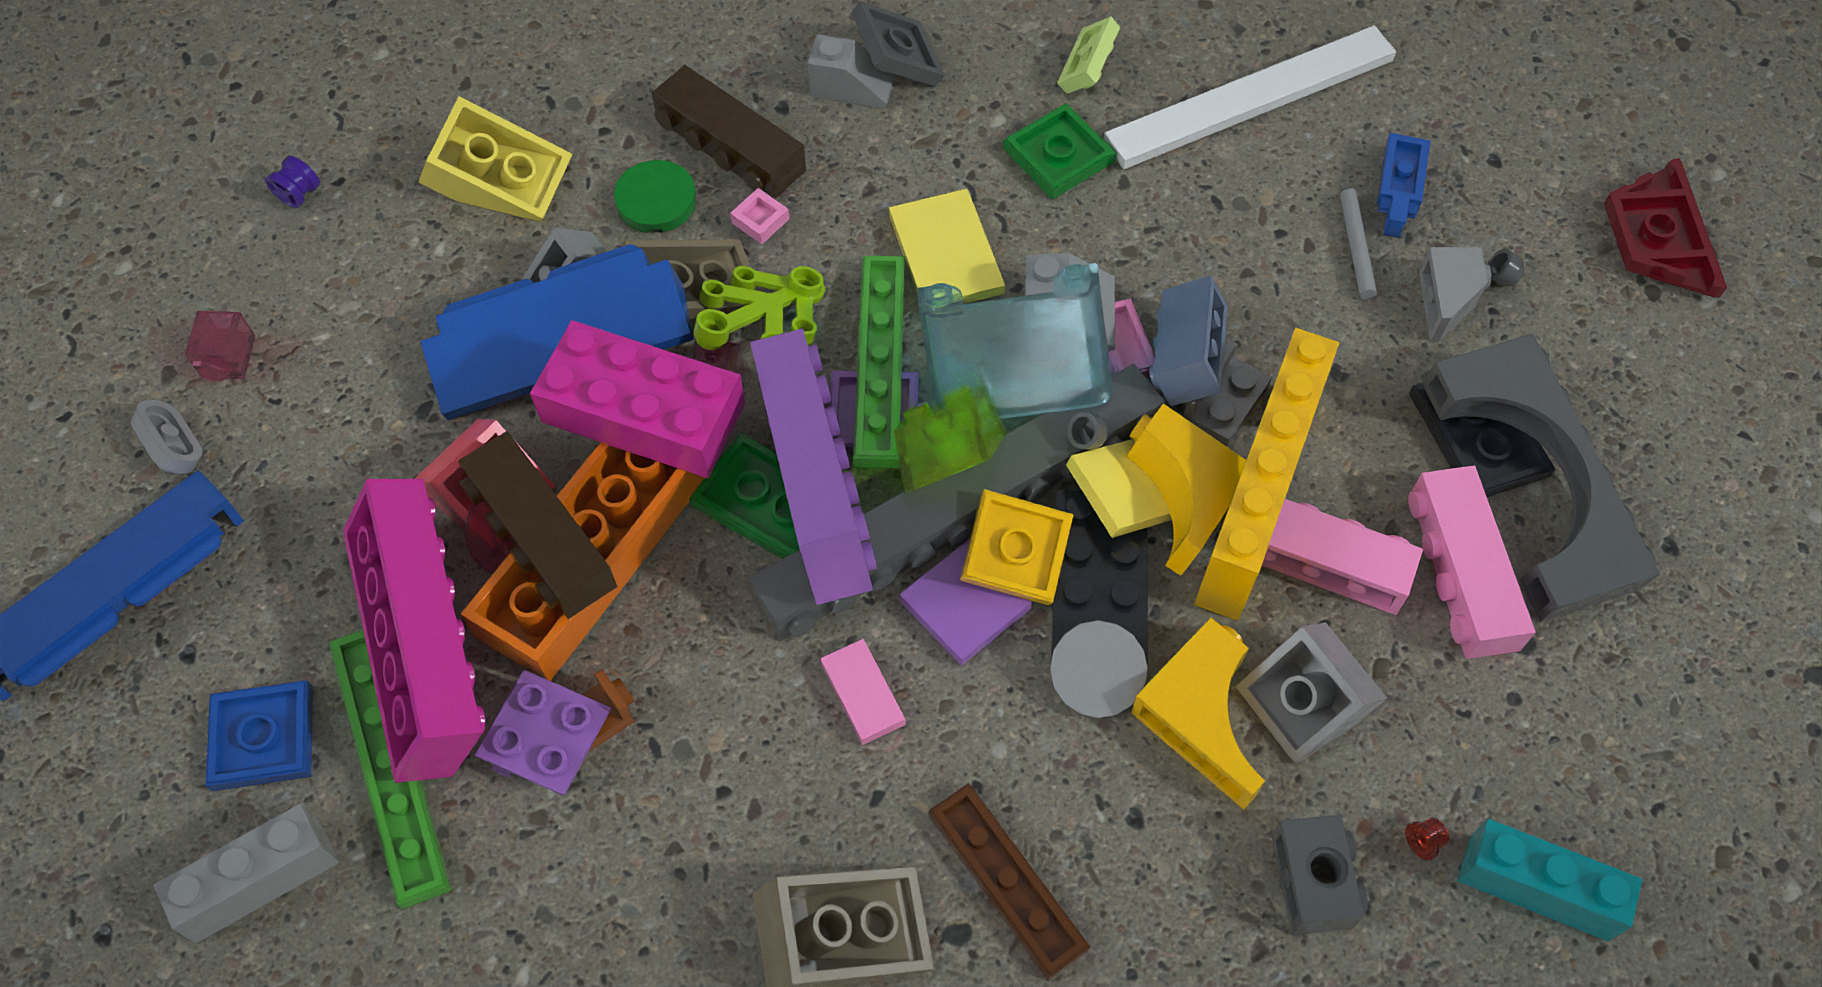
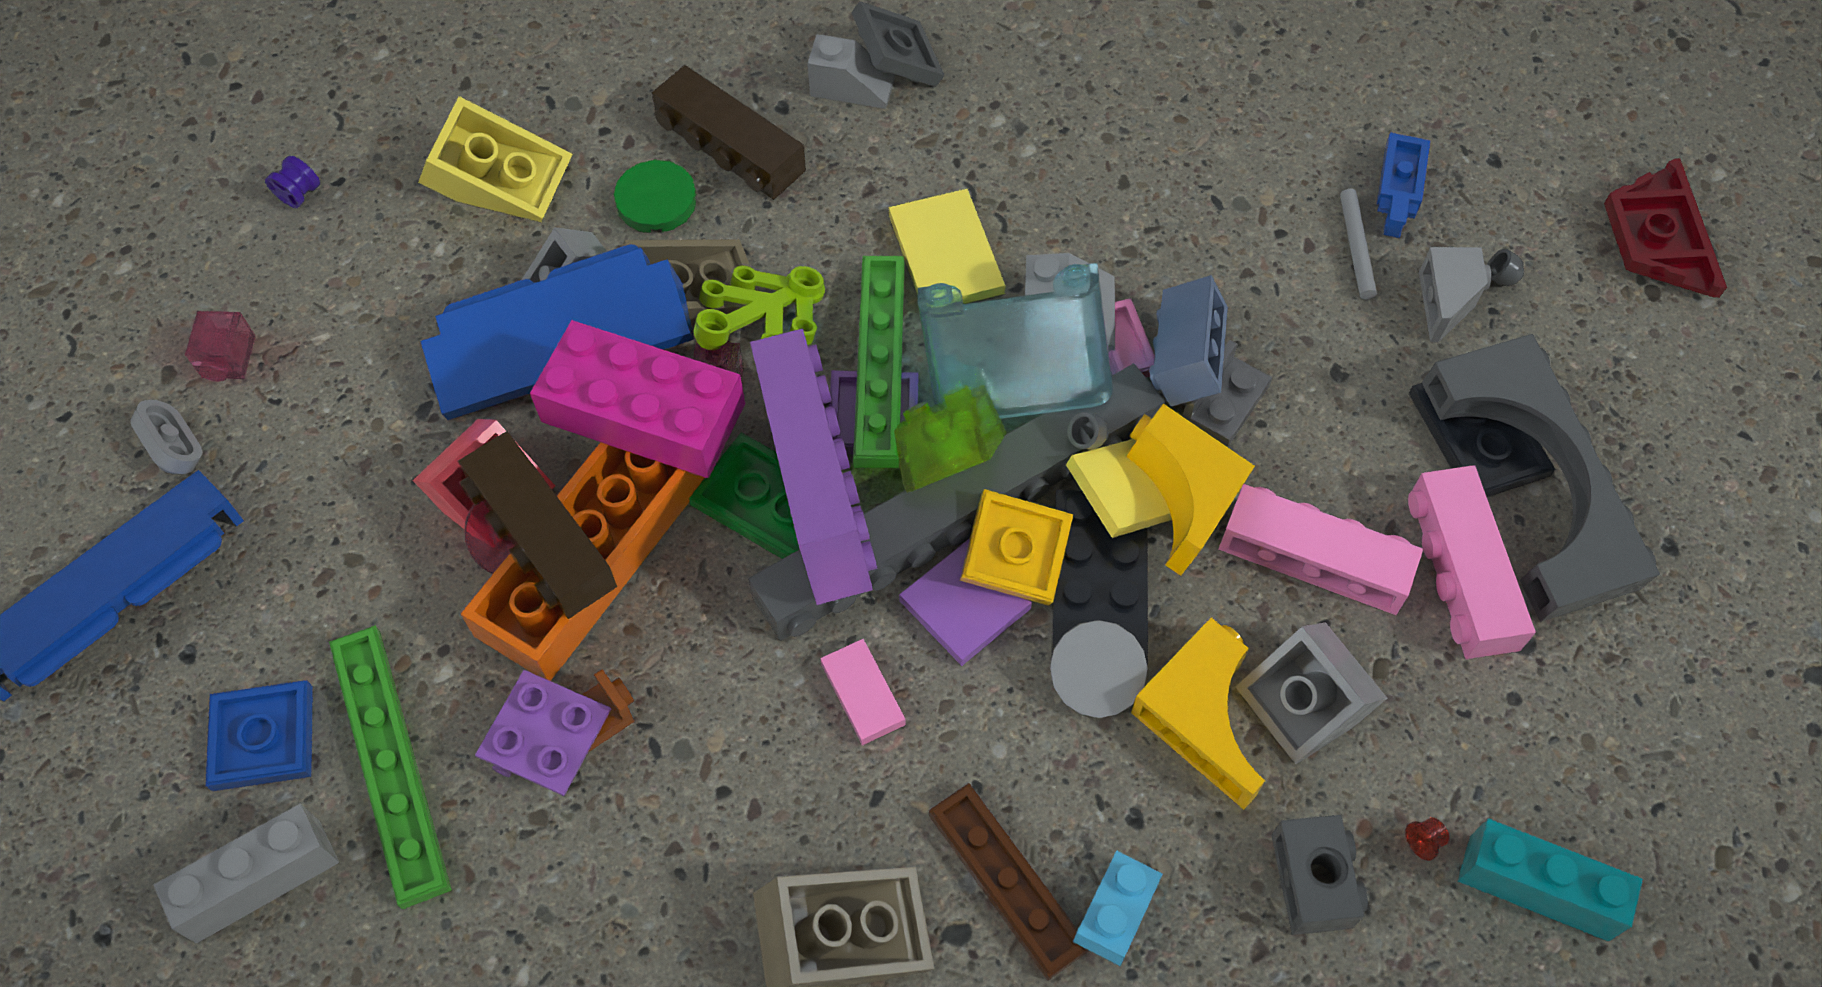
(412, 630): dark pink brick -> none
(759, 216): bright pink plate -> none
(1059, 151): green tile -> none
(1089, 55): yellowish green plate -> none
(1118, 908): none -> medium azure plate
(1249, 97): white tile -> none
(1266, 475): yellow arch -> none

